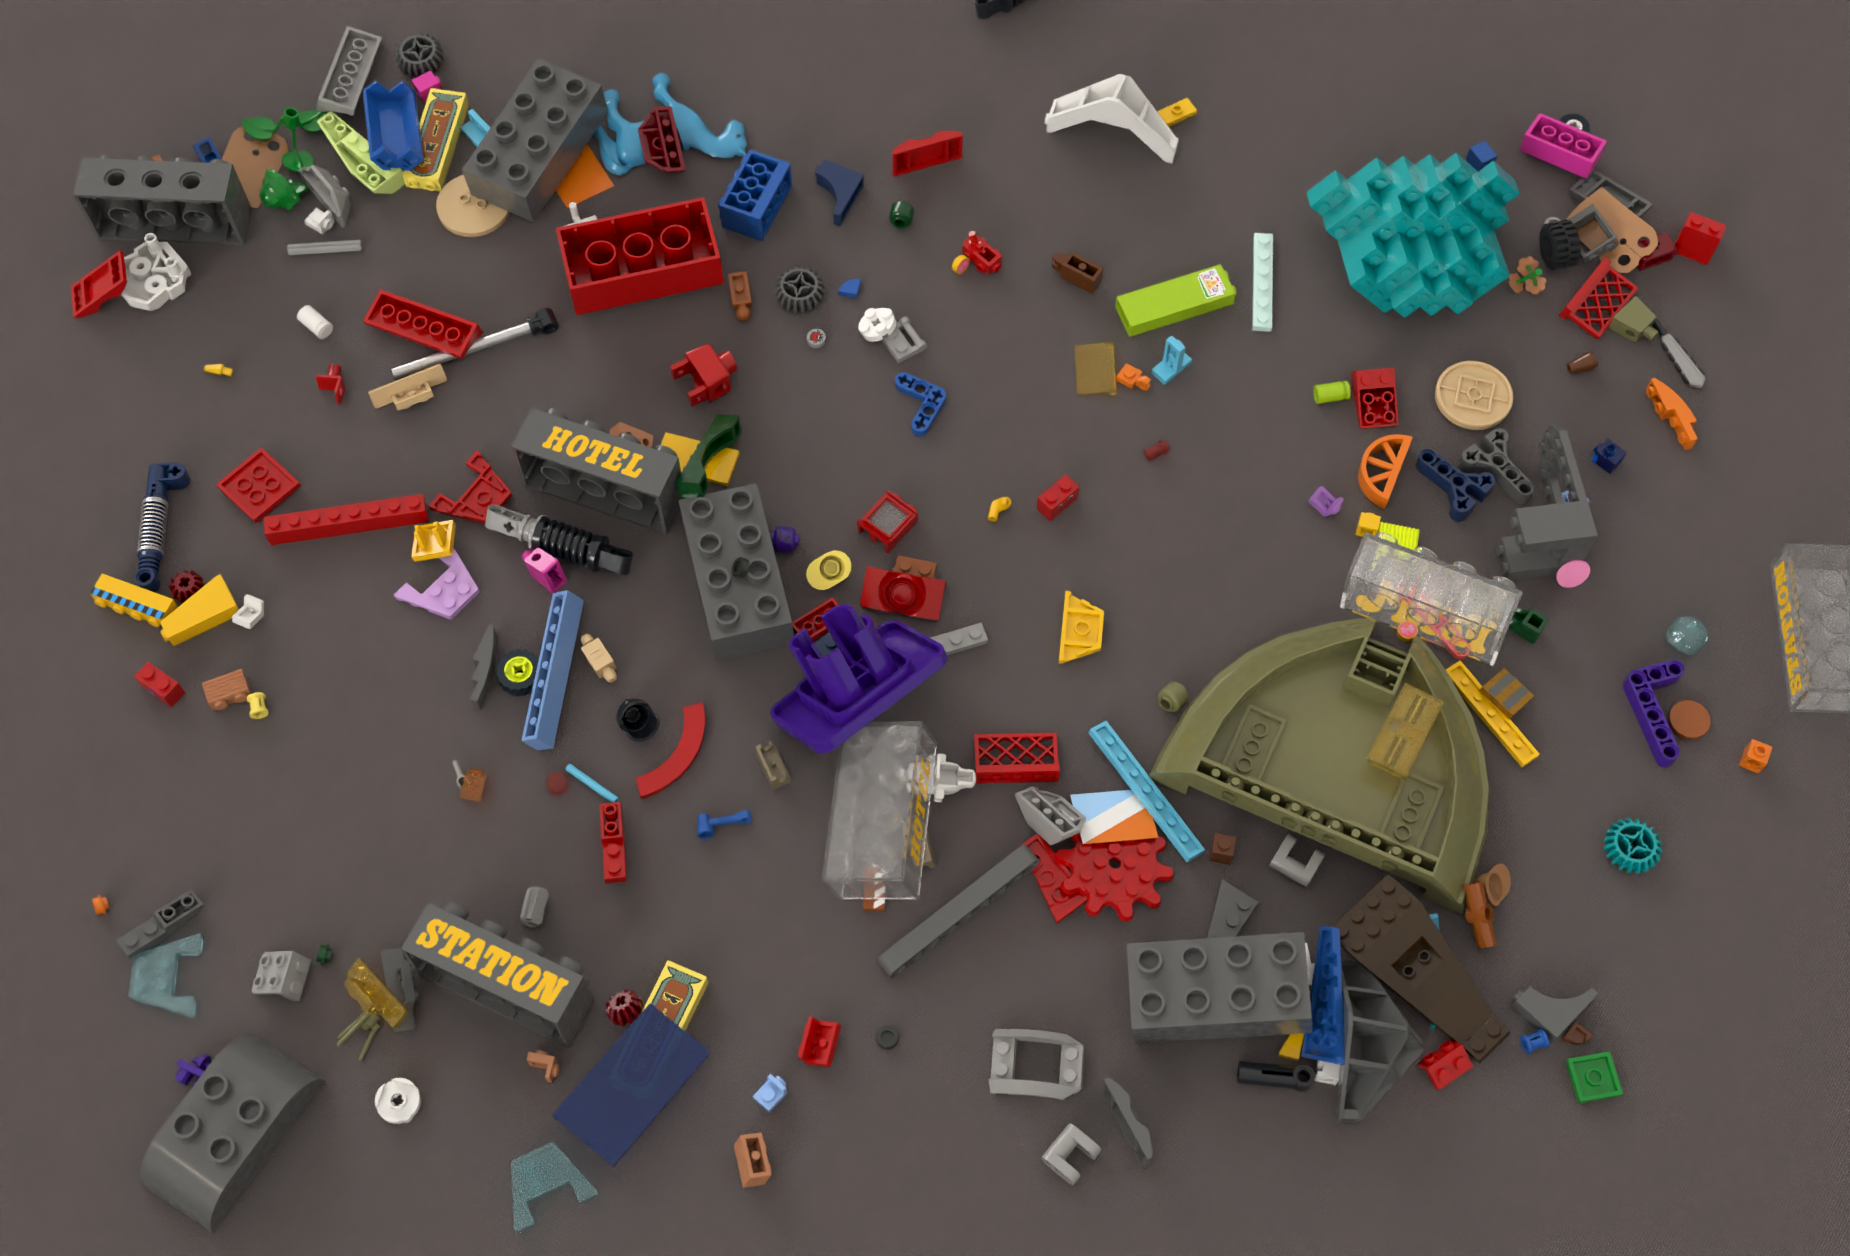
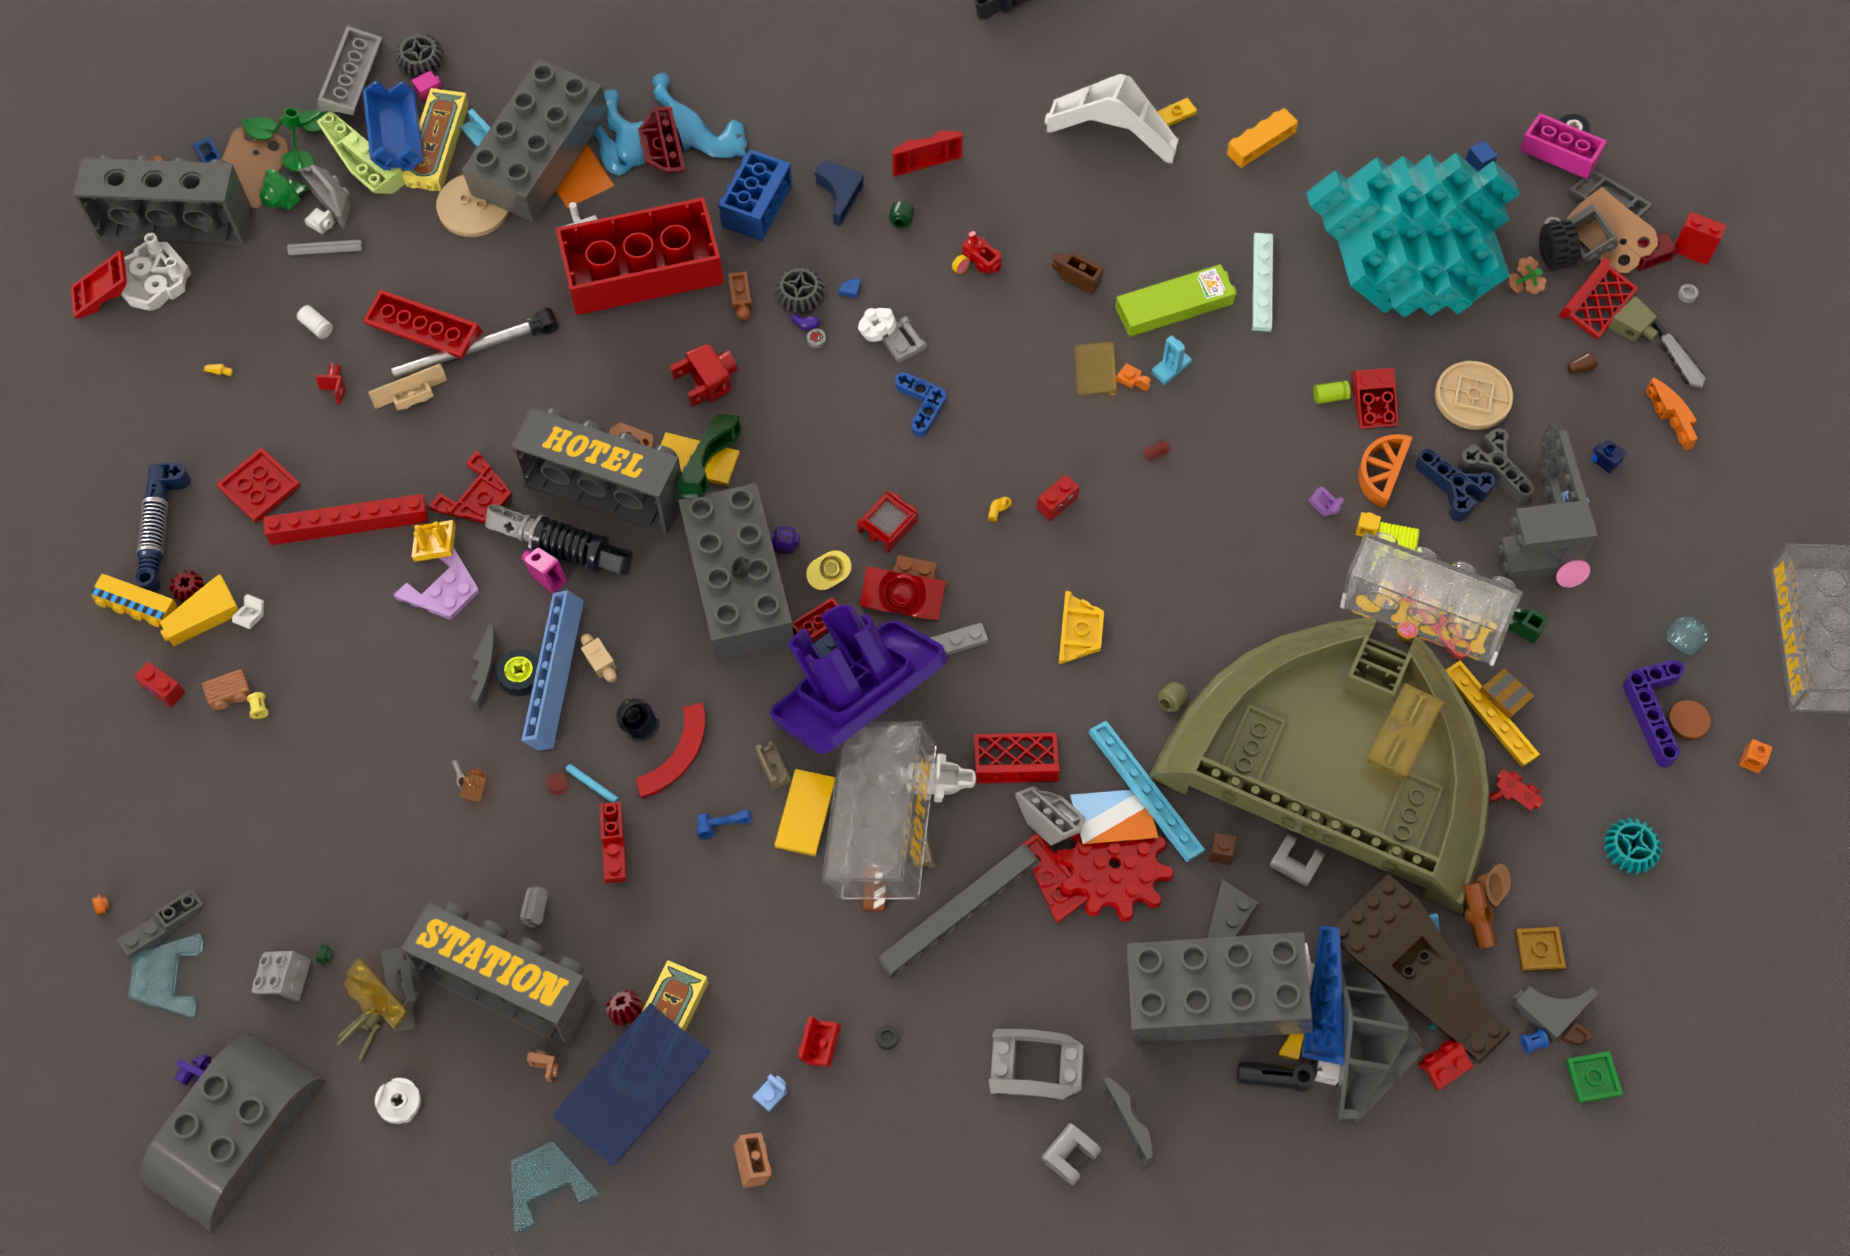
(805, 323): none -> dark purple arm
(805, 812): none -> yellow tile
(1262, 137): none -> light orange brick
(1512, 787): none -> red brick
(1540, 949): none -> pearl gold tile
(1688, 293): none -> light grey tile

